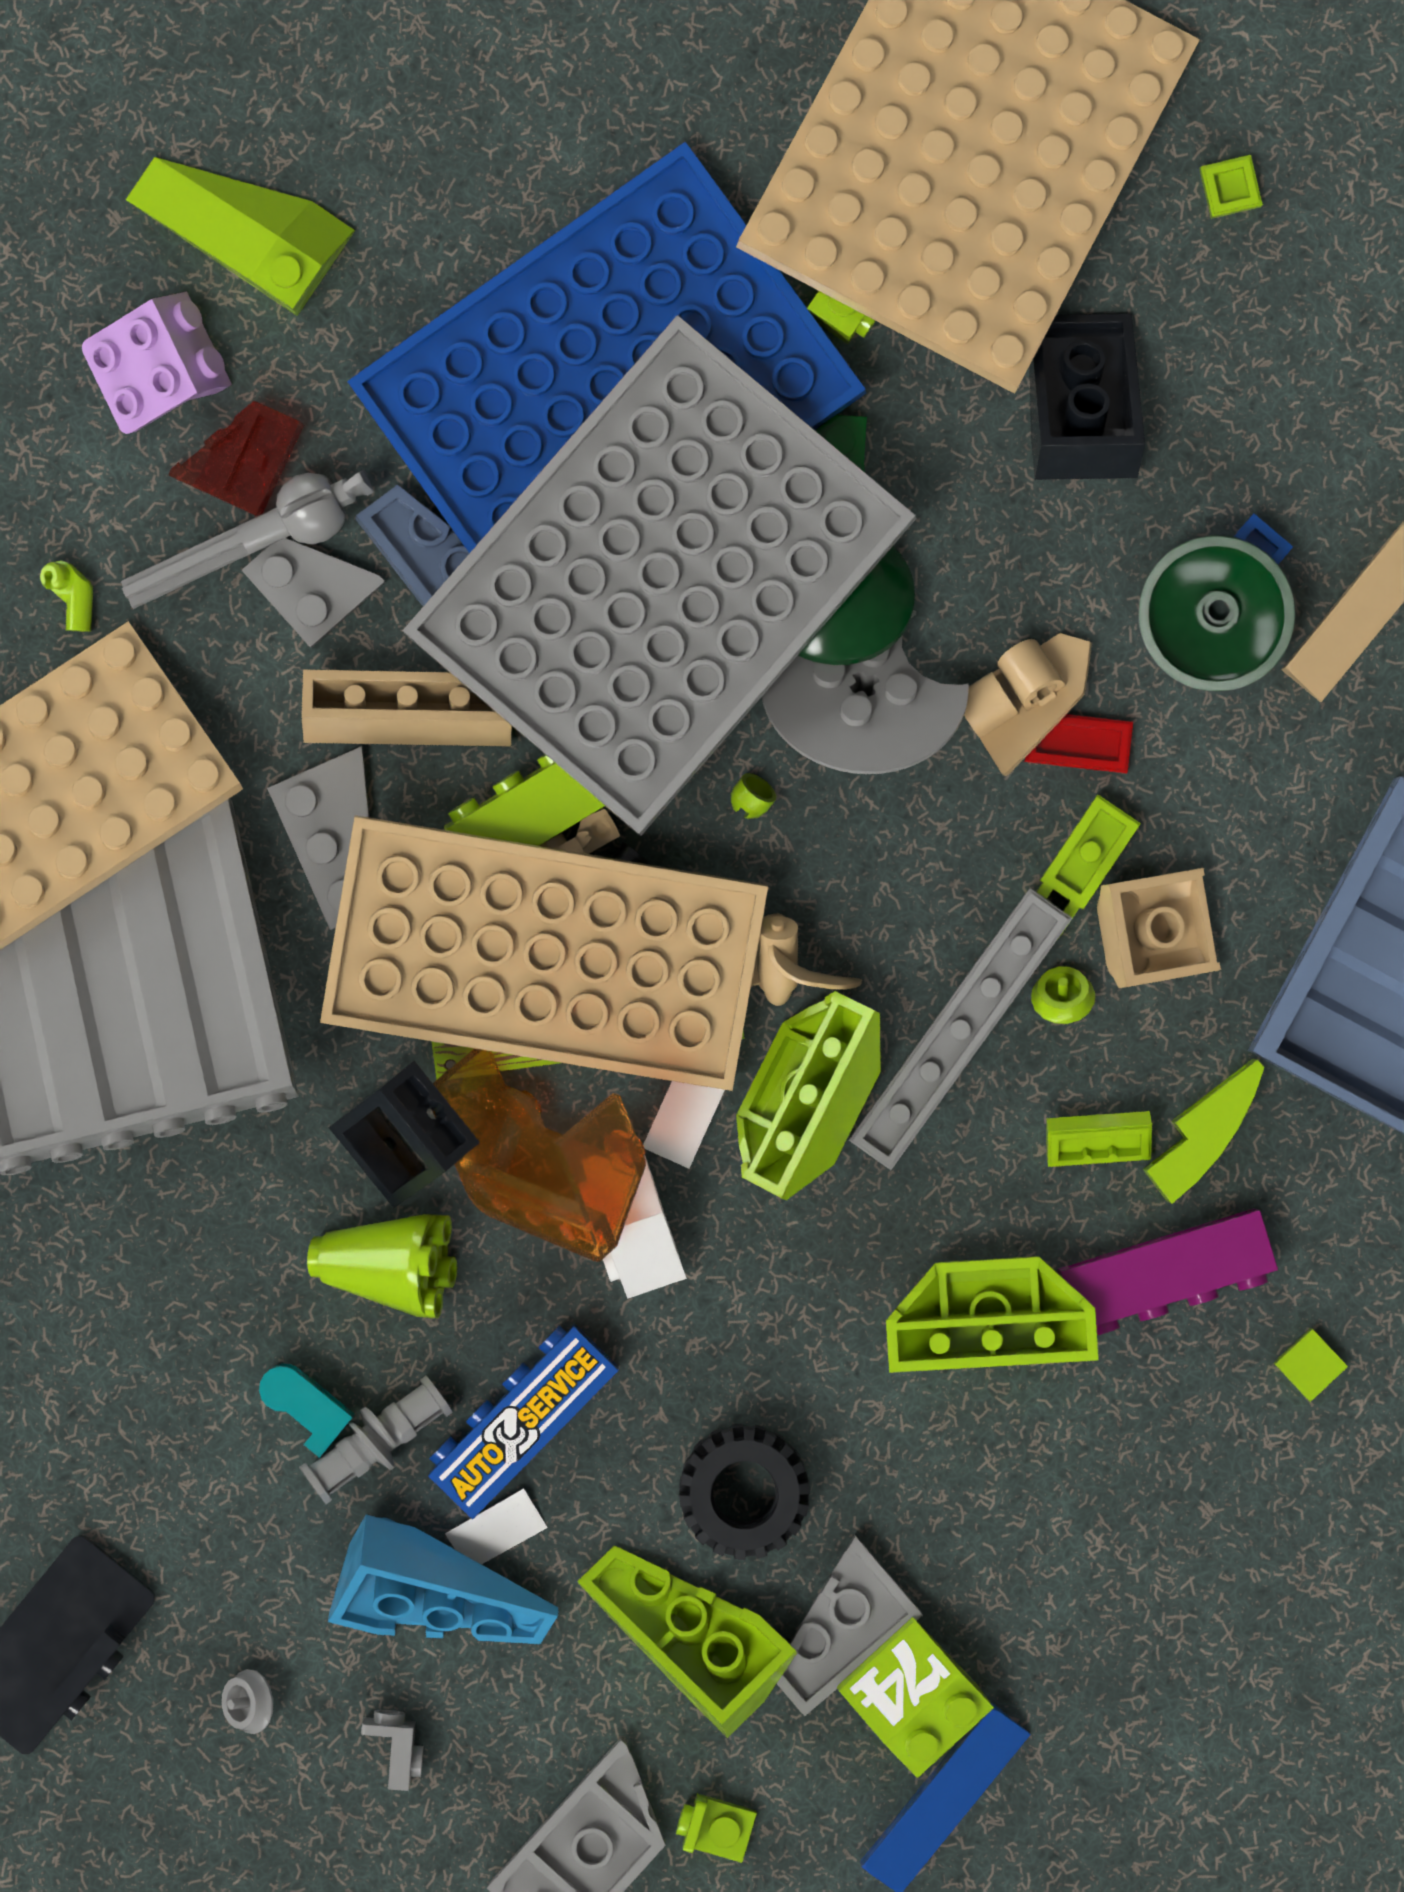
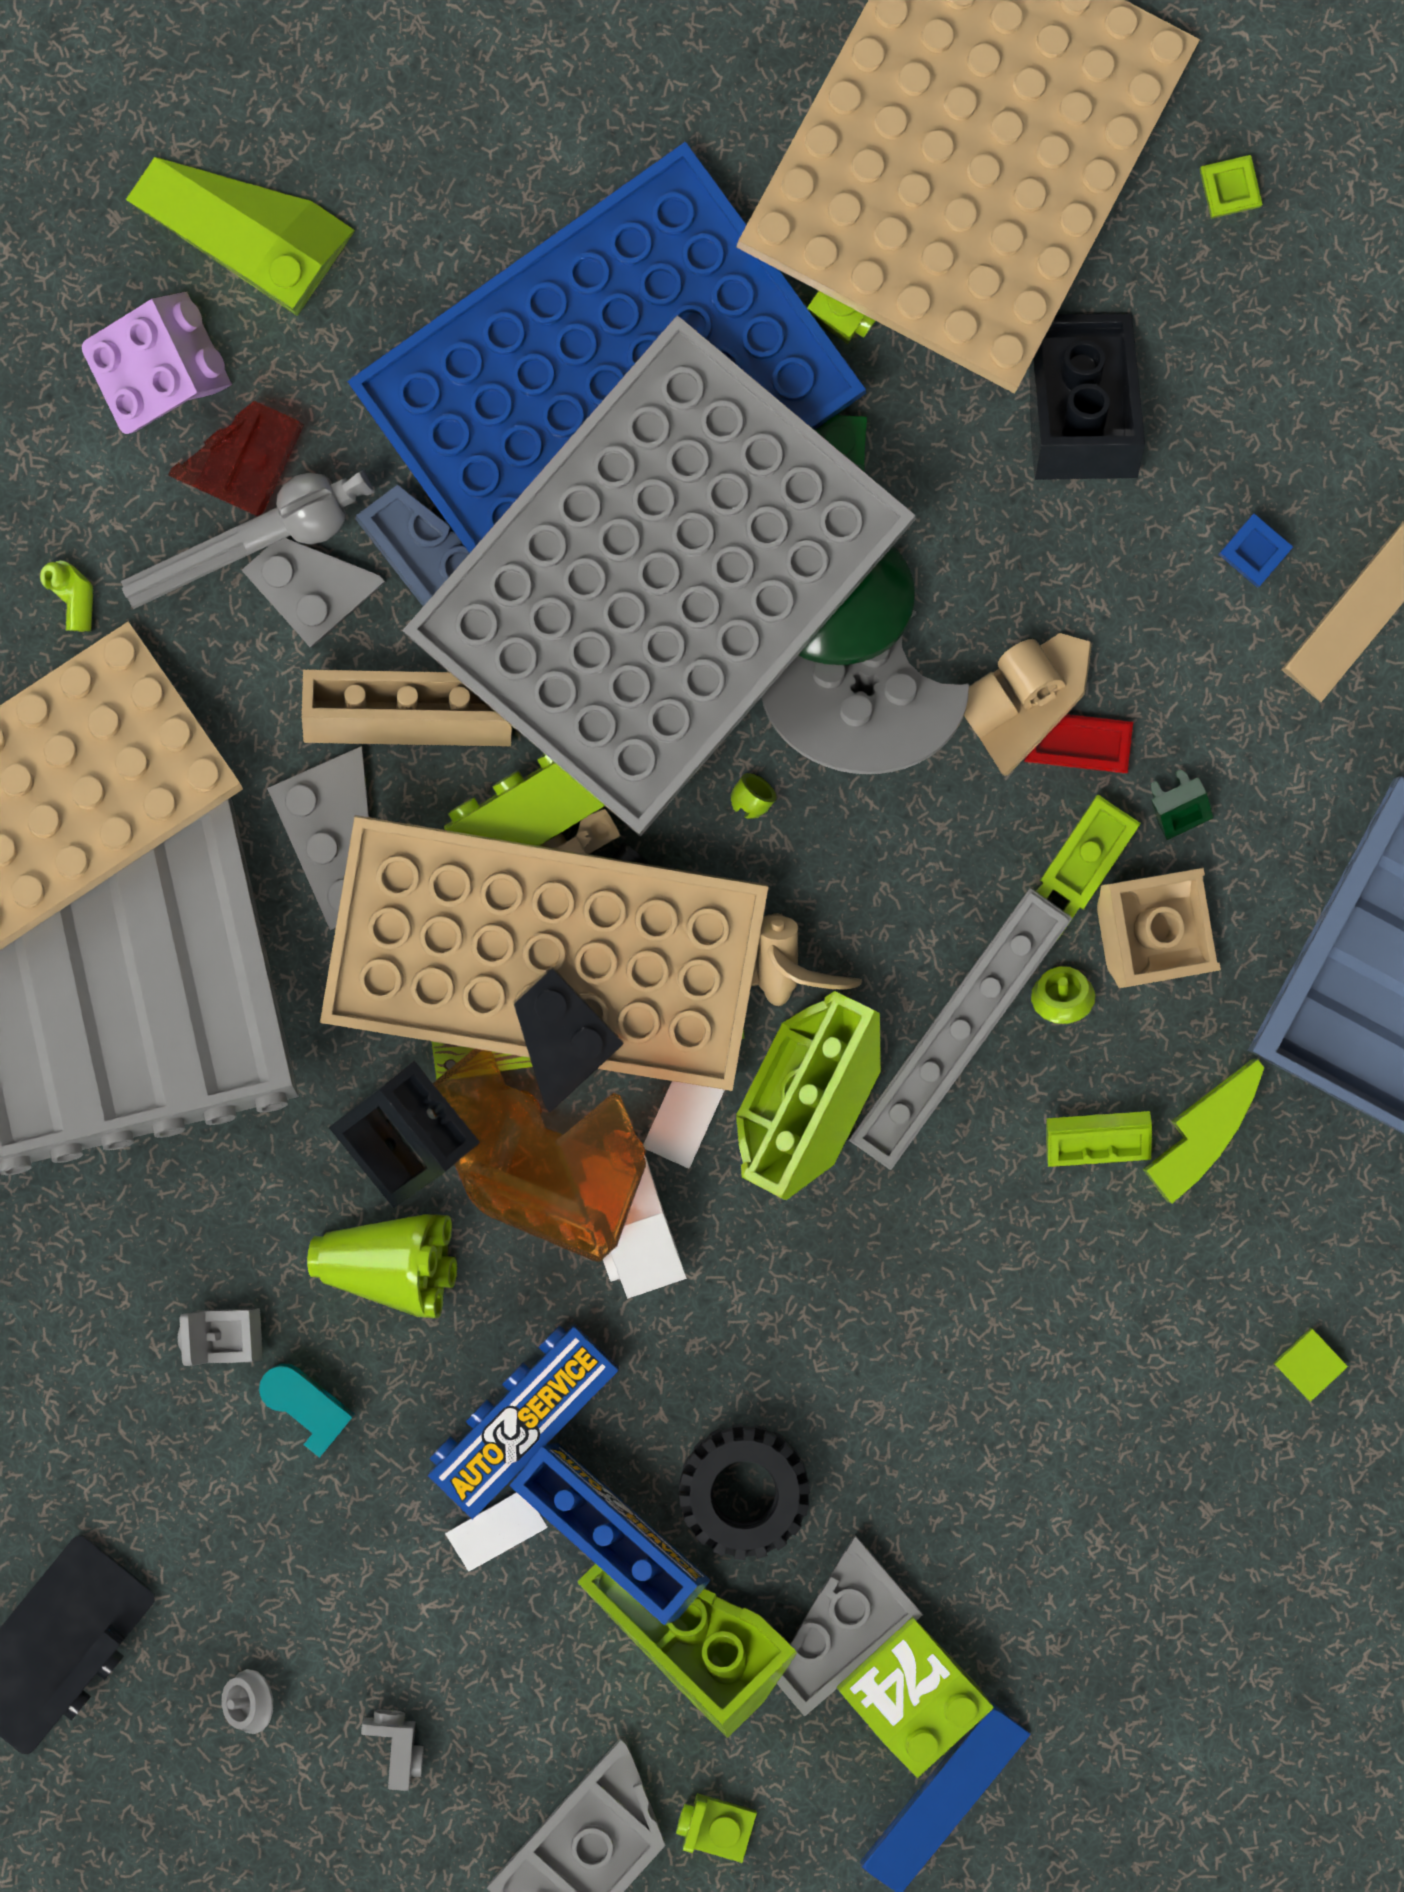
(220, 1336): none -> light grey bracket
(375, 1440): light grey piece -> none
(413, 1579): dark azure wedge -> none
(562, 1036): none -> black wing
(610, 1533): none -> blue brick
(990, 1318): lime wedge -> none
(1174, 1268): magenta brick -> none
(1182, 806): none -> dark green tile
(1207, 649): dark green dish -> none

